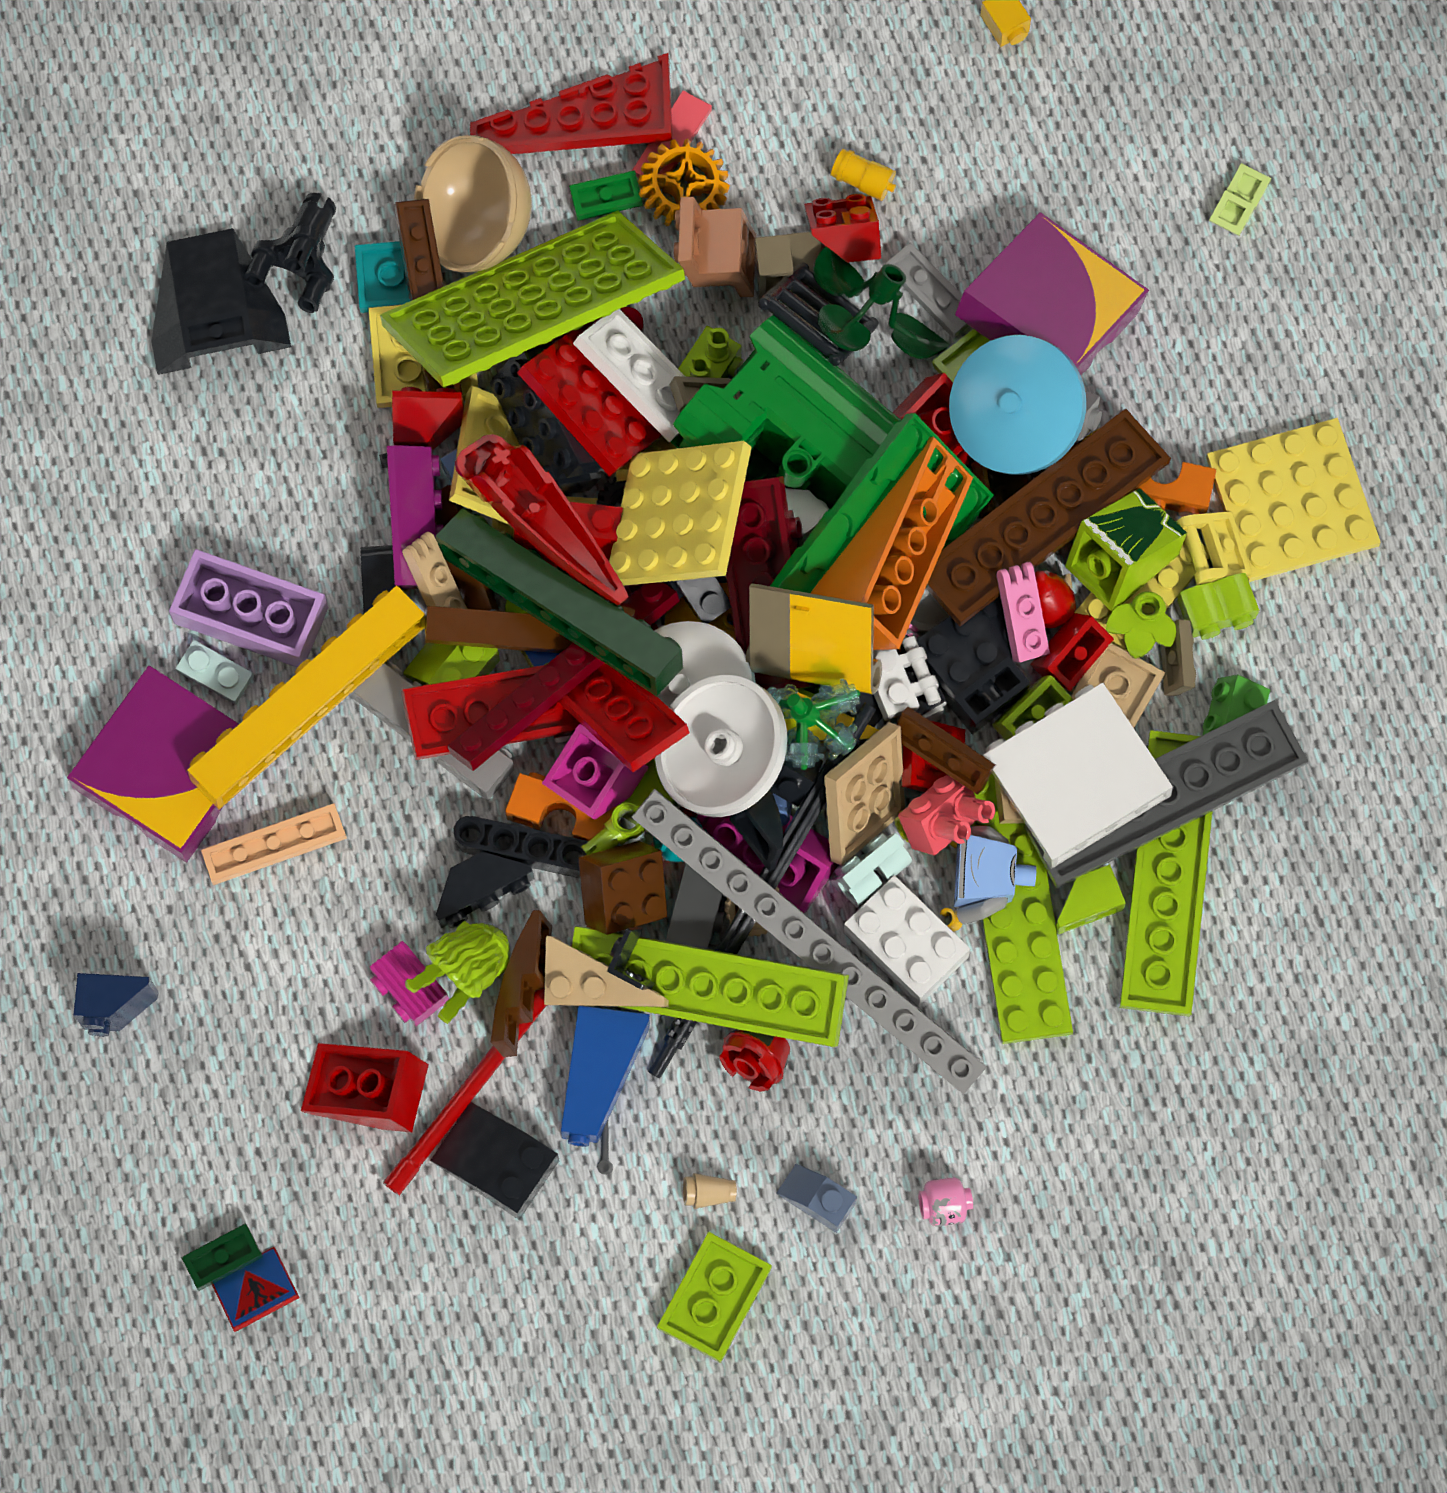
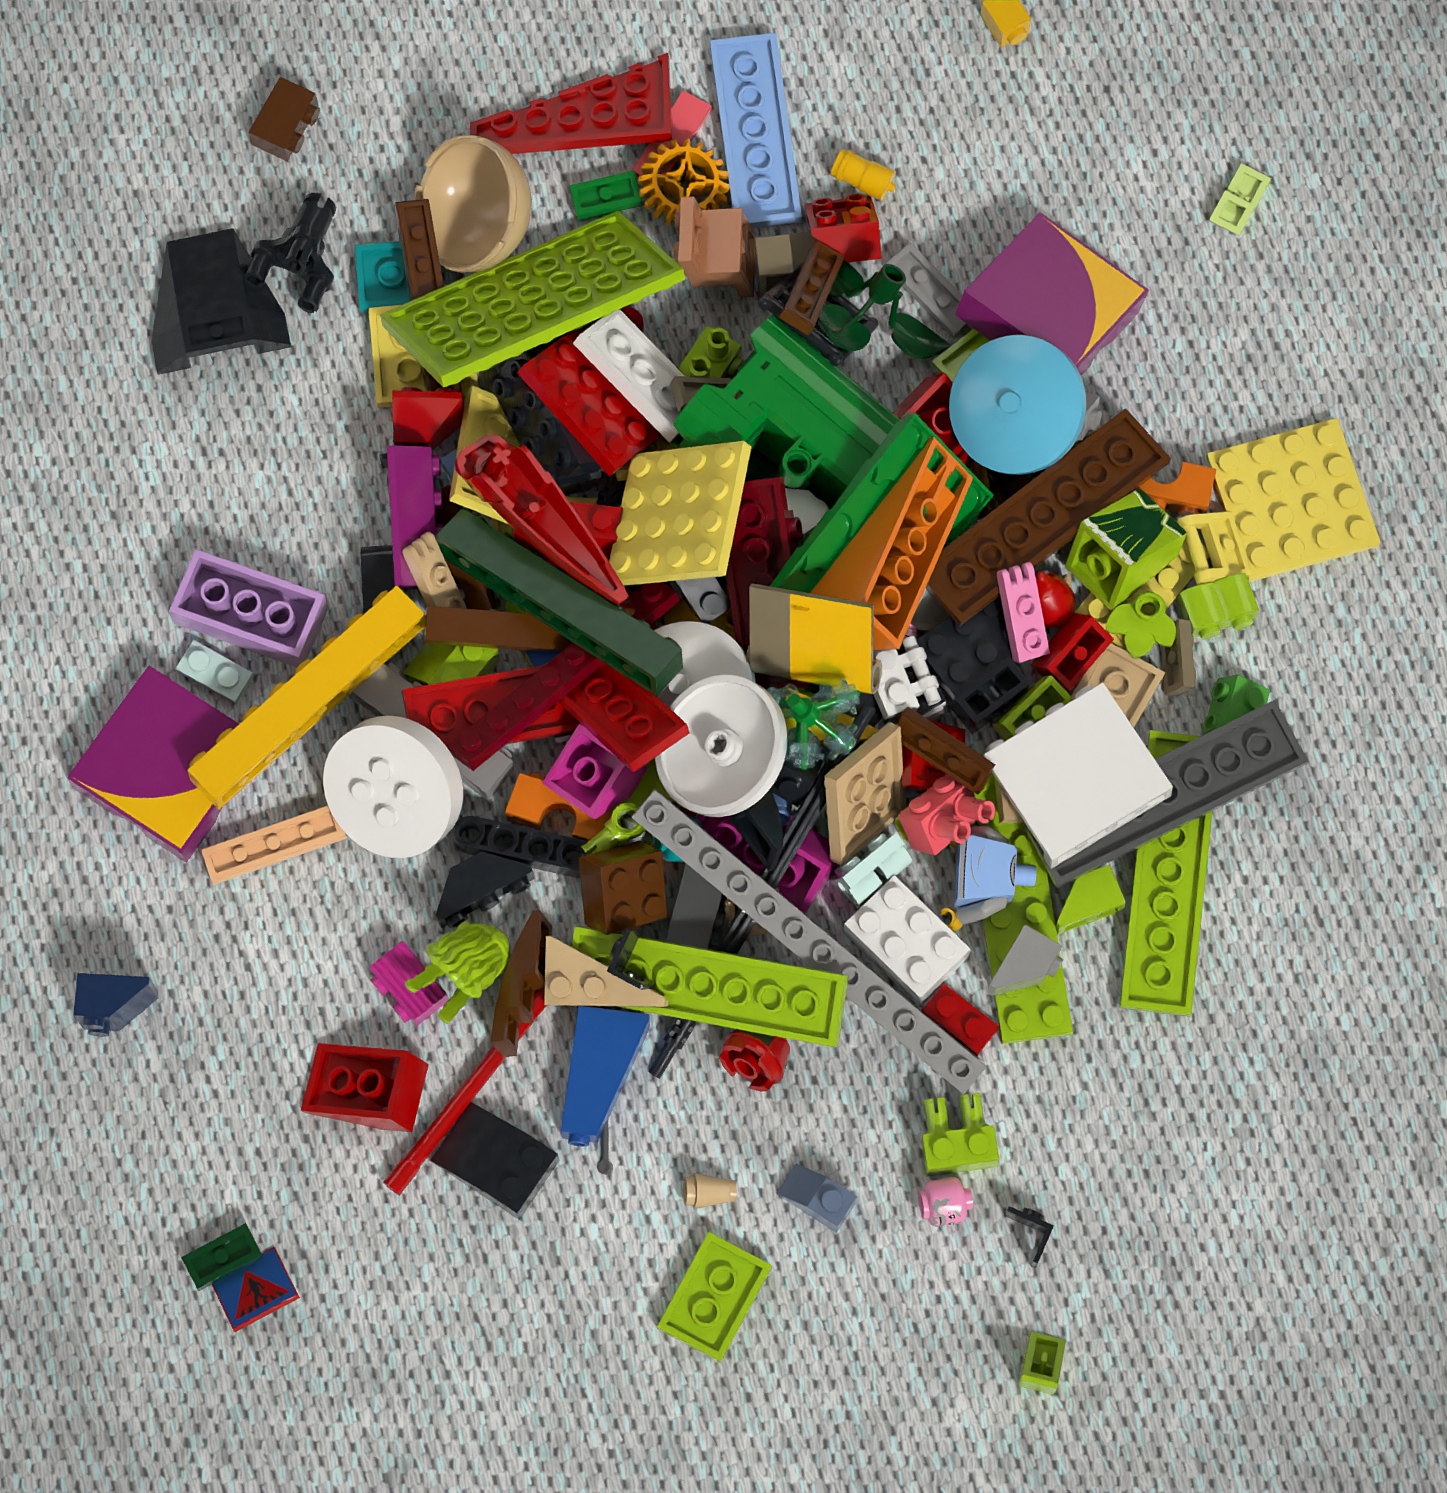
(284, 119): none -> reddish brown brick
(393, 786): none -> white brick
(756, 129): none -> light blue plate
(811, 287): none -> reddish brown tile
(960, 1019): none -> red plate
(962, 1149): none -> lime brick
(1027, 963): none -> light grey slope
(1034, 1220): none -> black bracket
(1042, 1363): none -> lime slope

